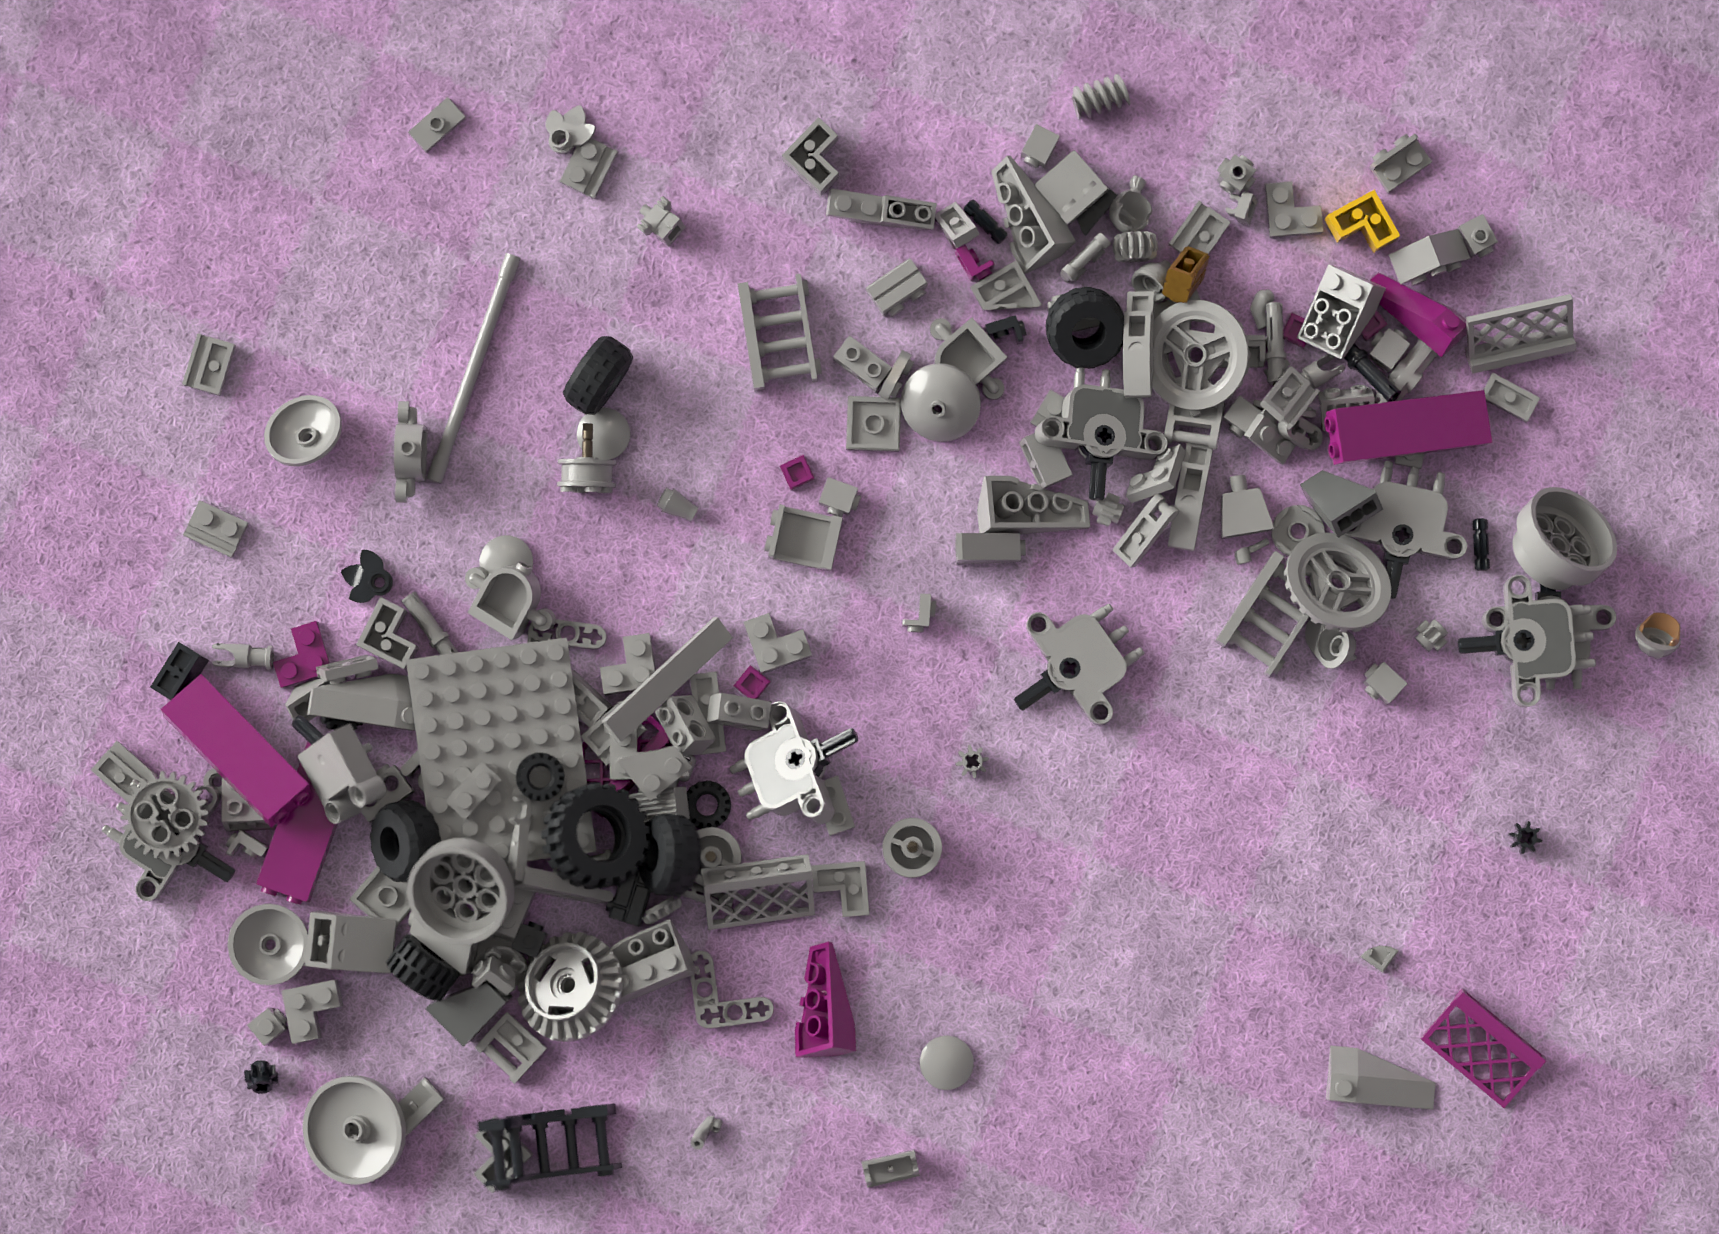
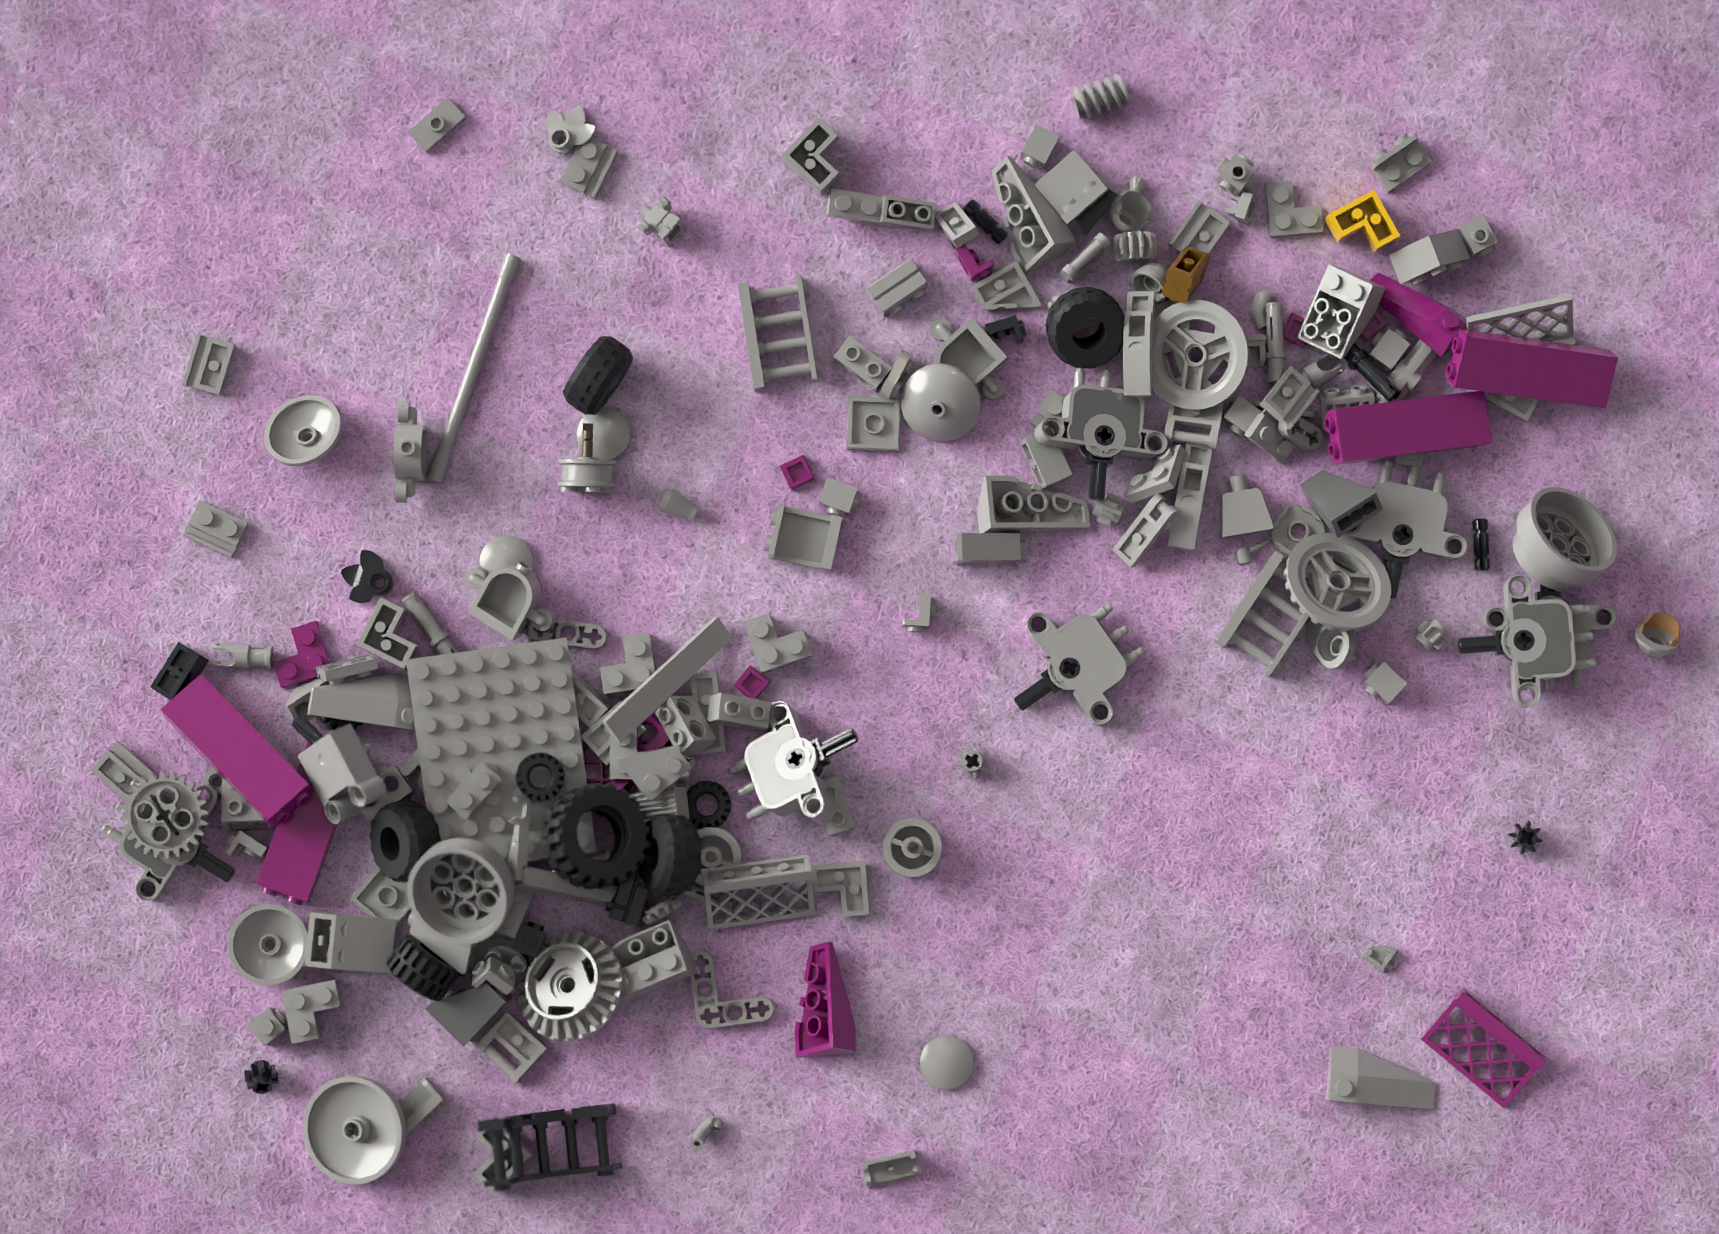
(1531, 368): none -> magenta brick

